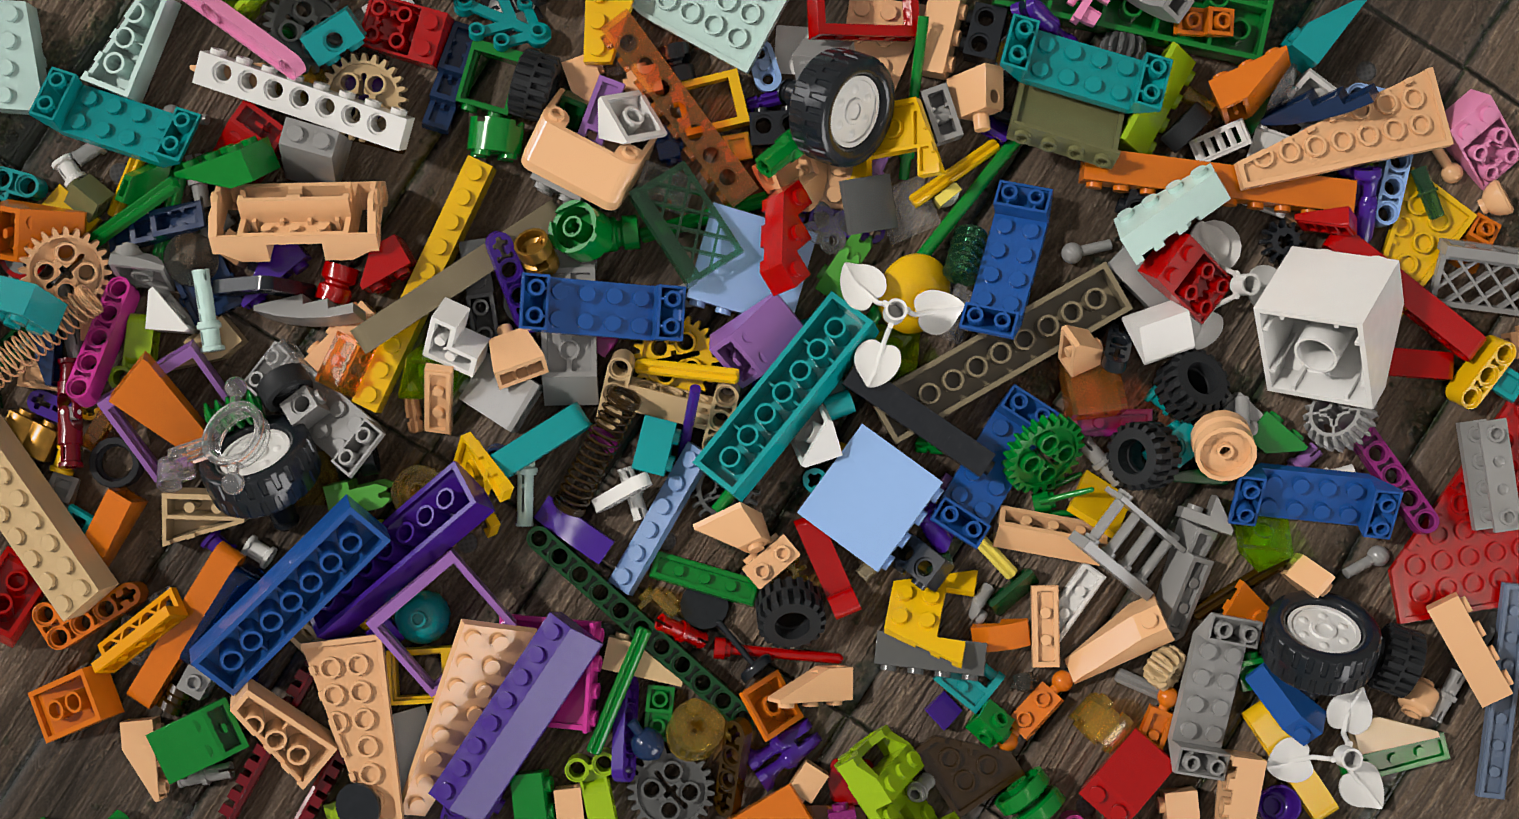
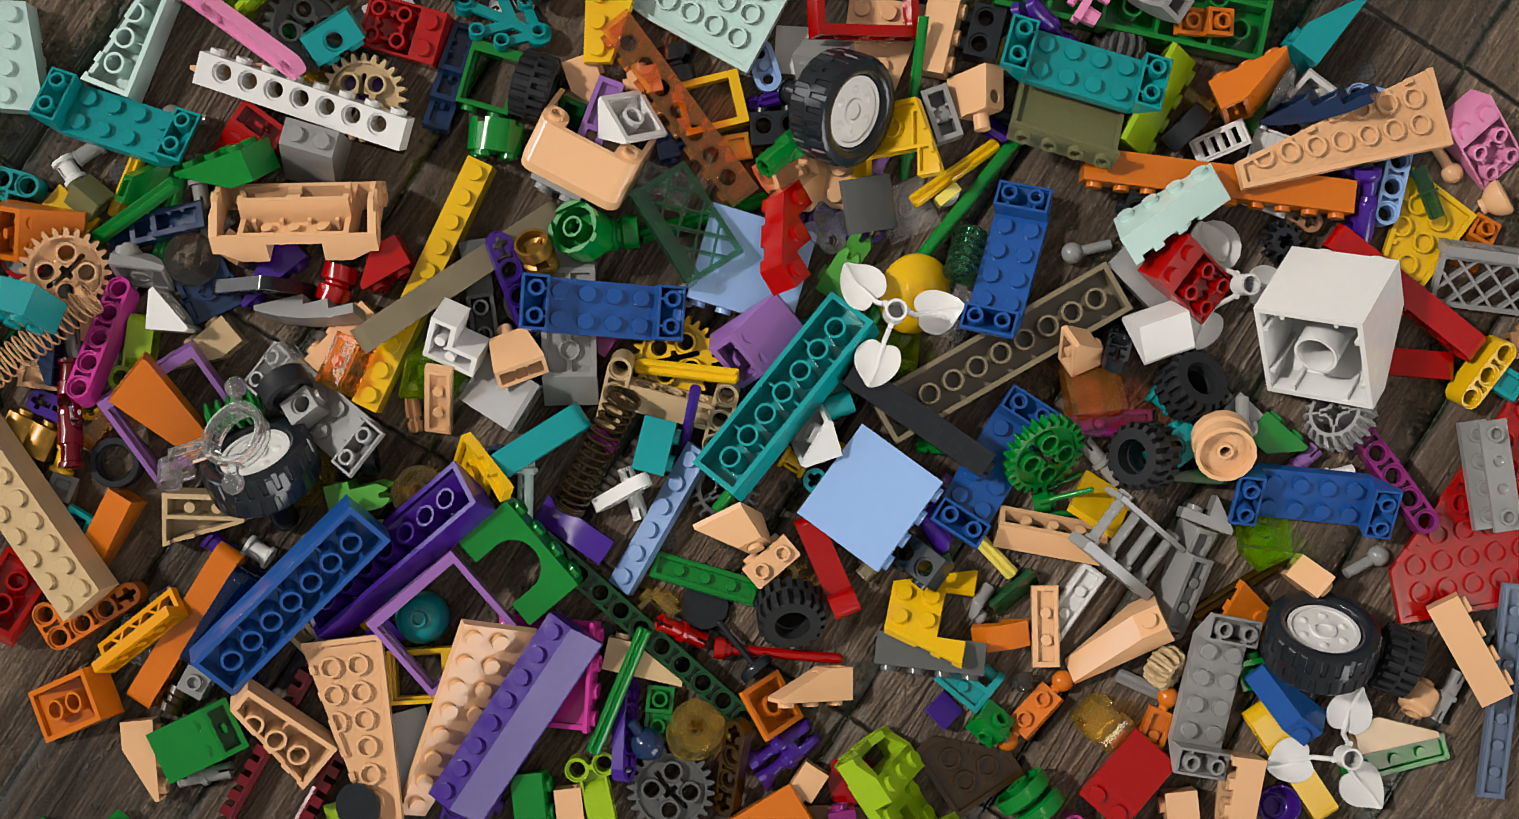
(208, 323): light aqua pin -> none
(557, 574): none -> green arch
(790, 461): none -> yellow bush
(918, 789): light grey pin -> none
(1331, 221): red slope -> none

